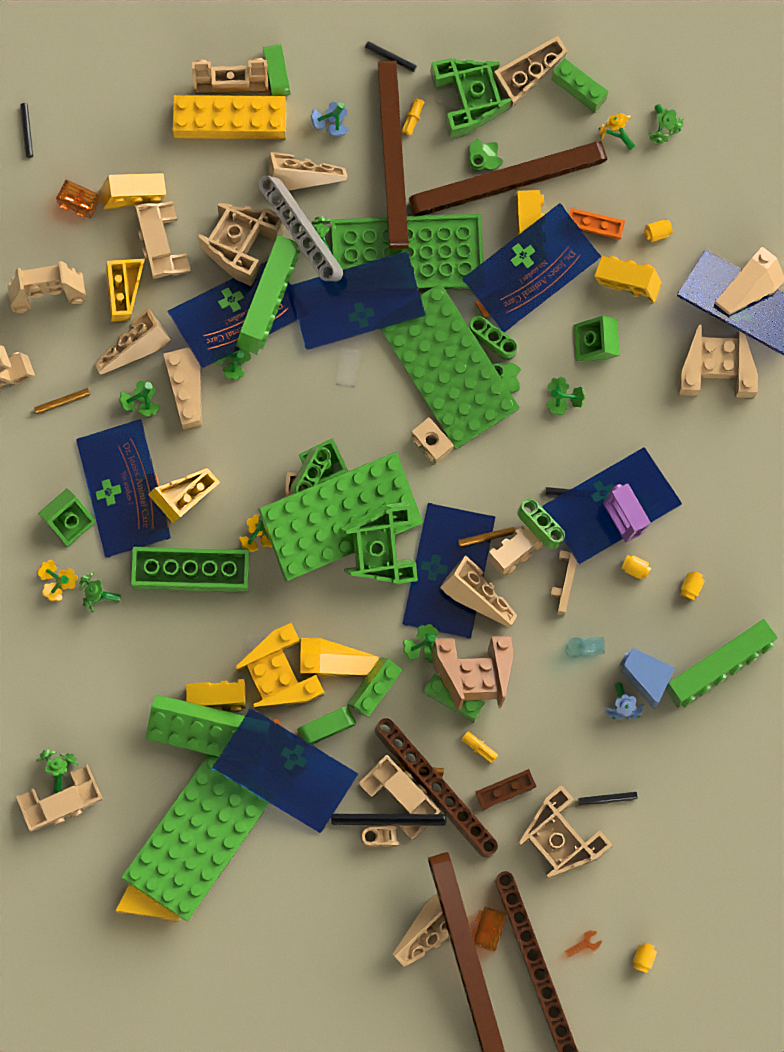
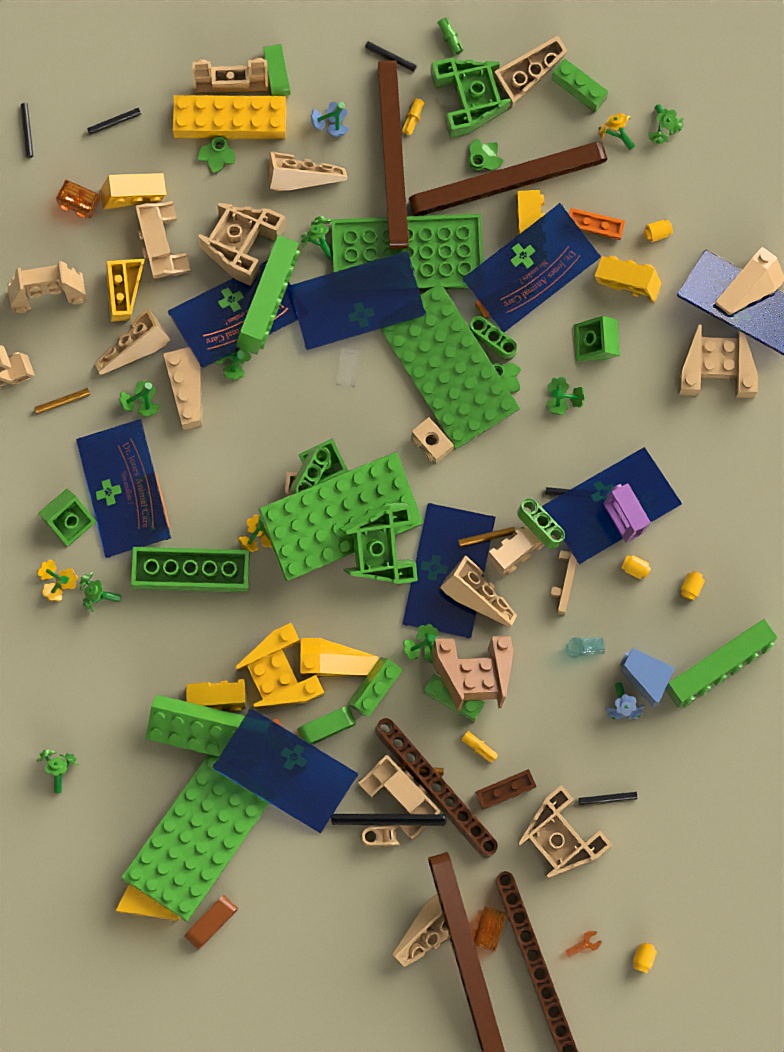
(62, 804): tan bracket -> none
(113, 121): none -> black bar
(184, 493): yellow wedge -> none
(211, 922): none -> dark orange beam
(217, 157): none -> bright green plate
(307, 232): light grey beam -> none
(450, 36): none -> bright green pin

